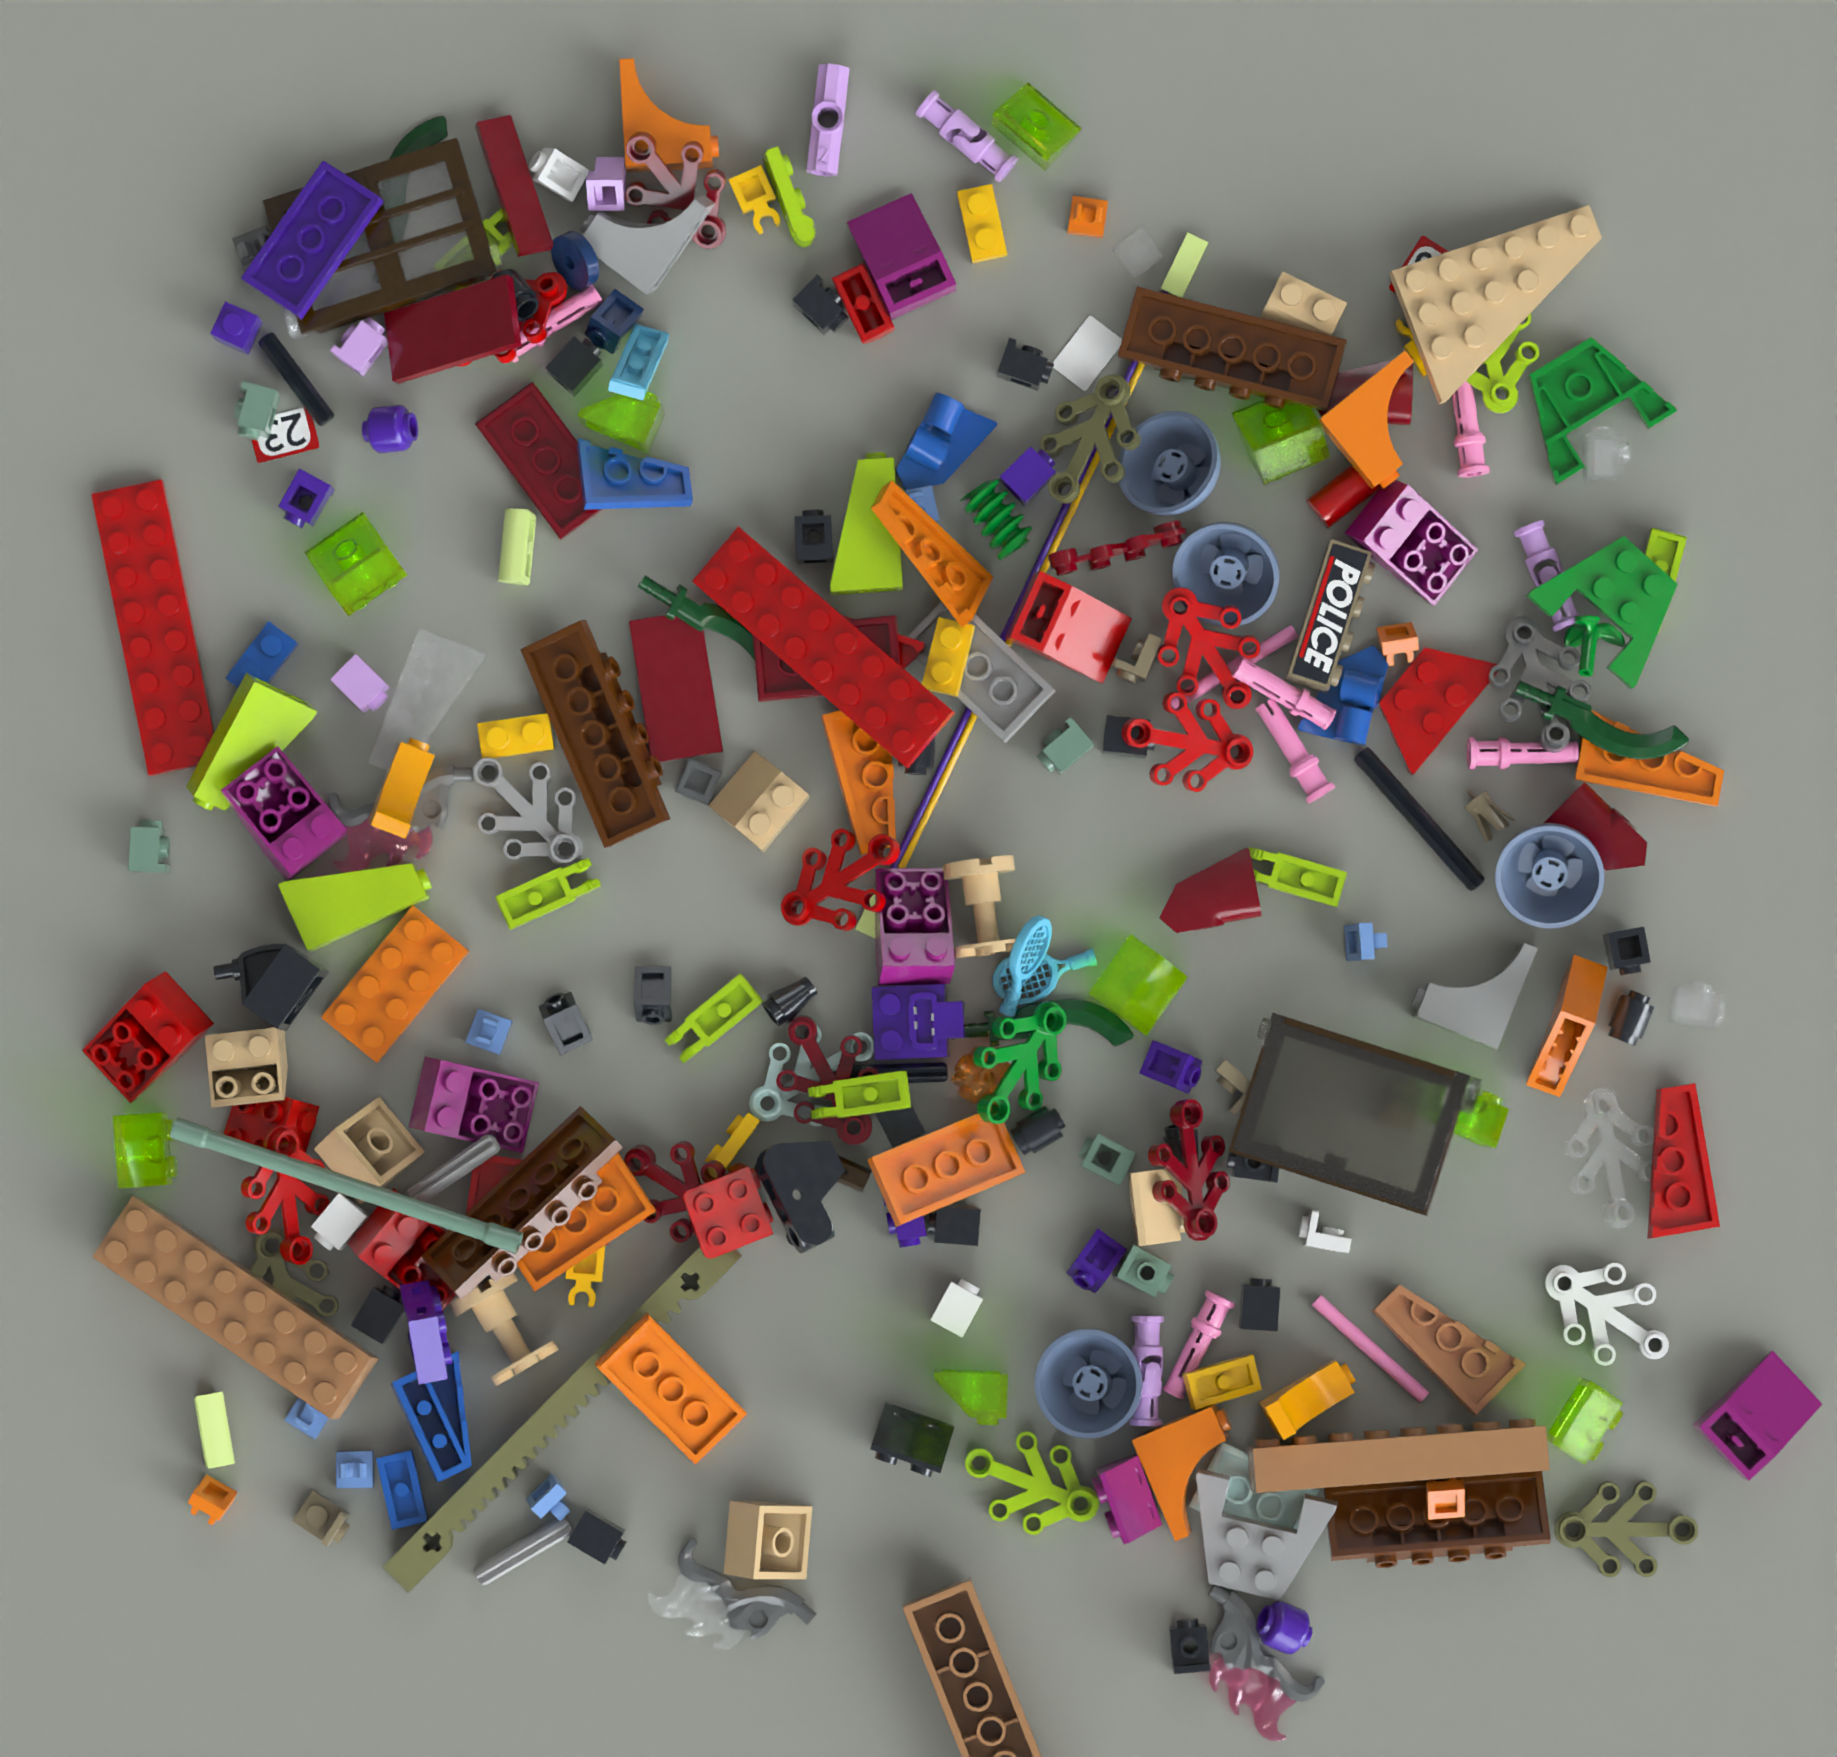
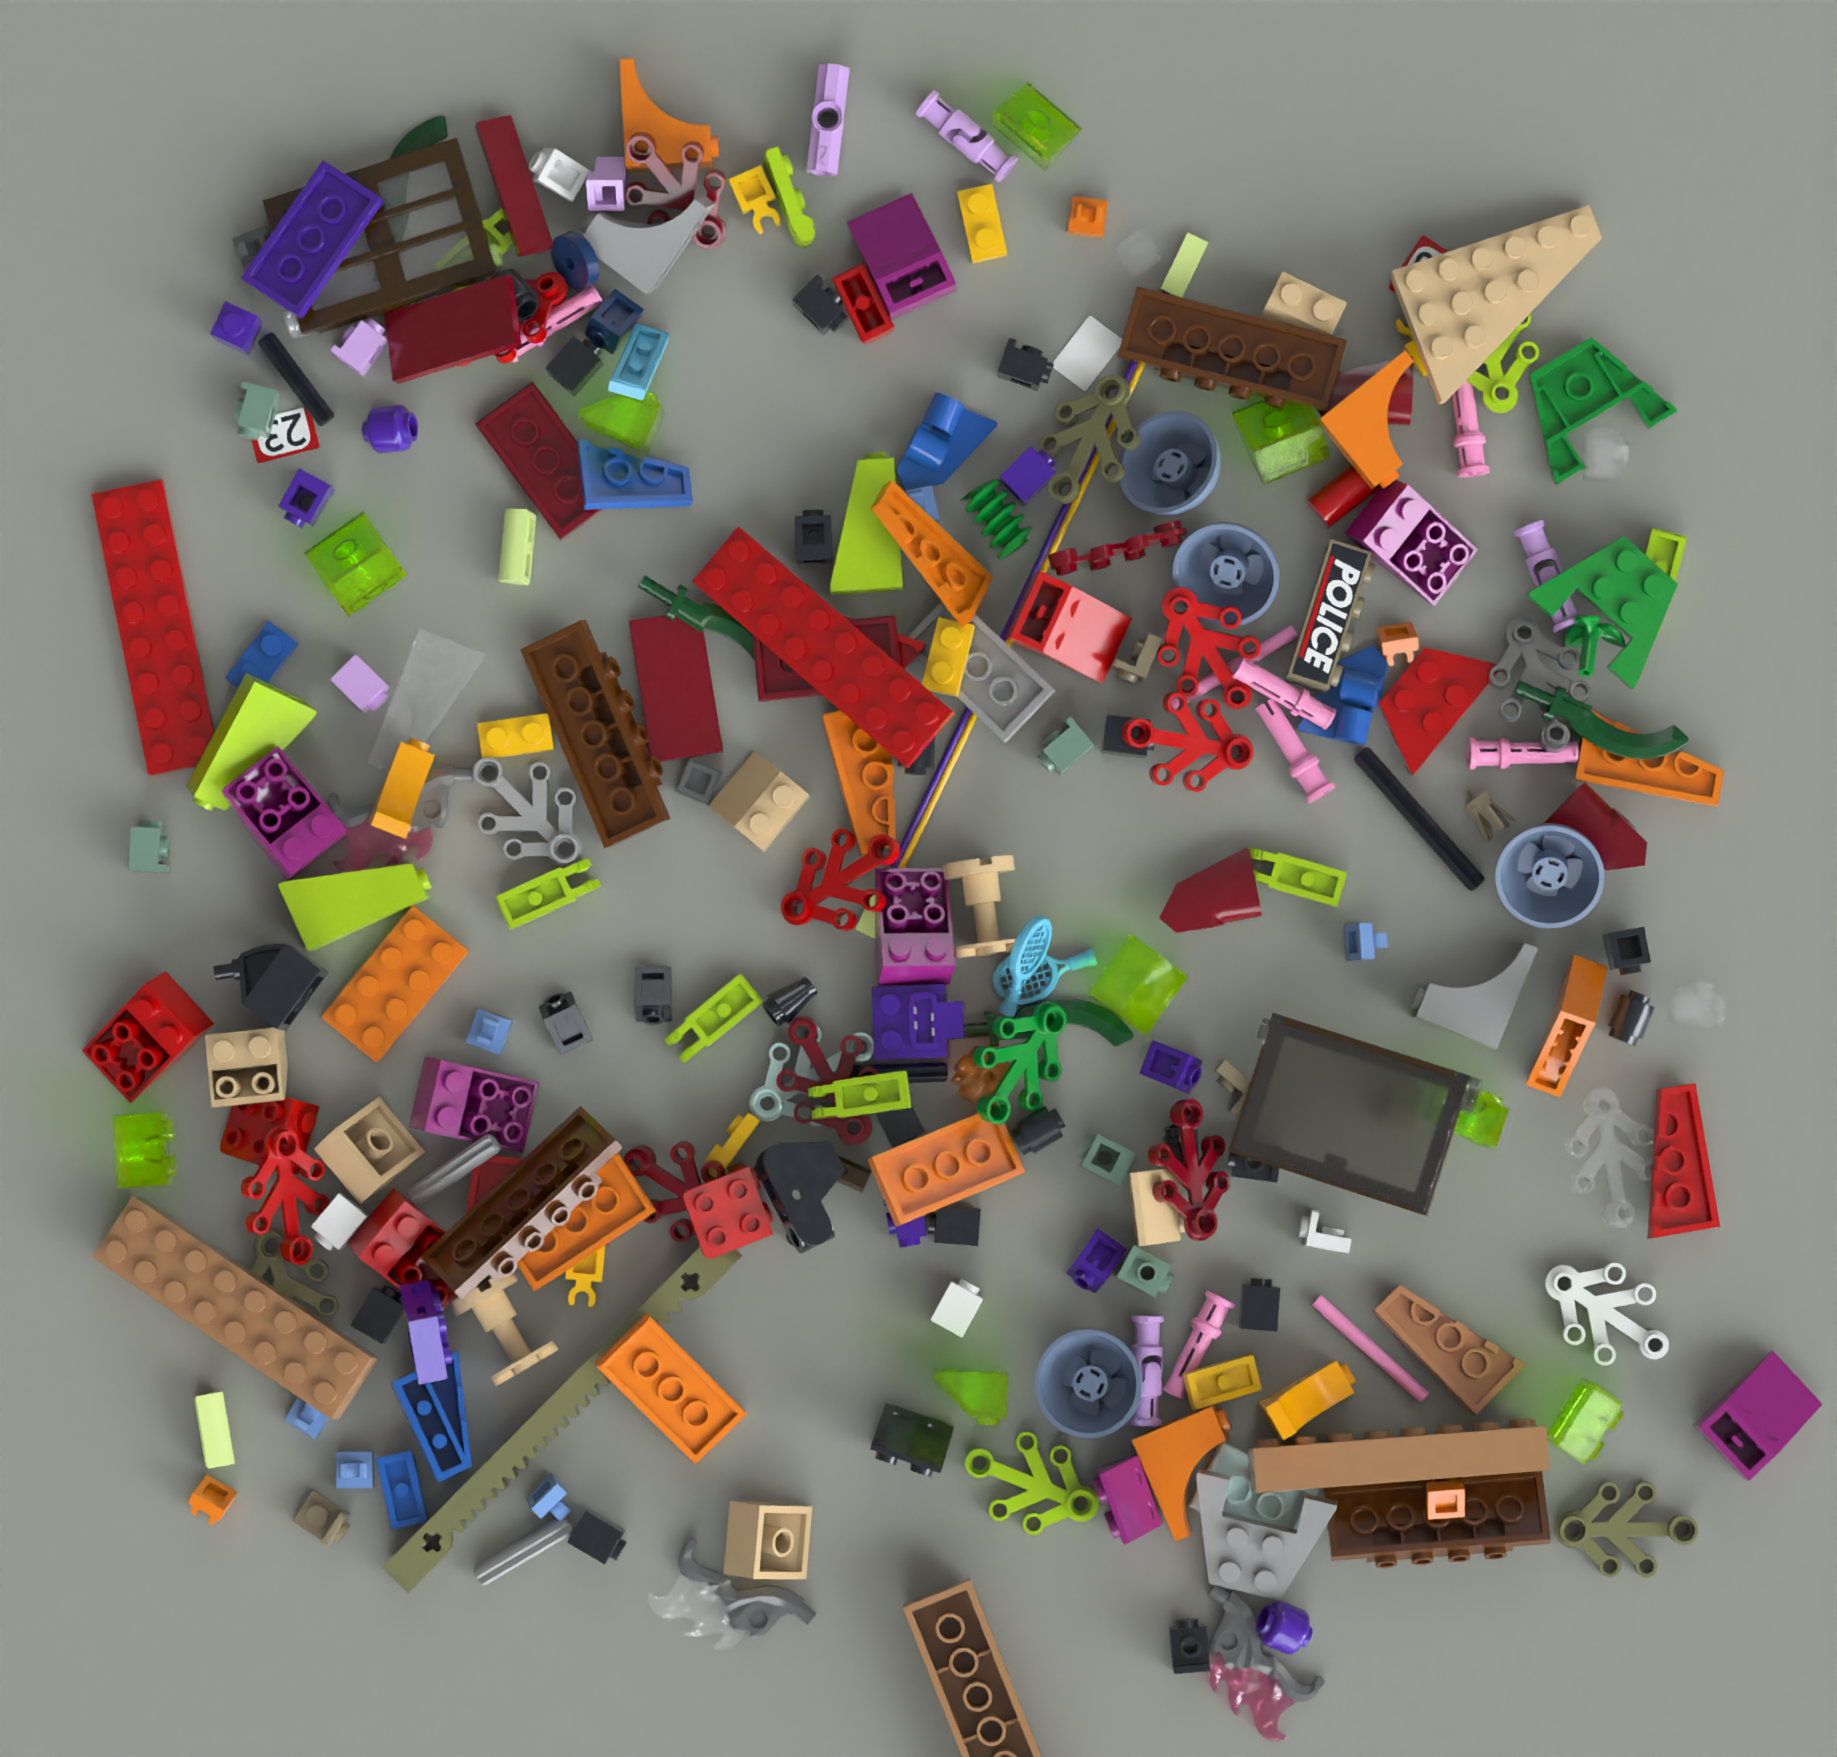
(206, 1138): sand green piece -> none

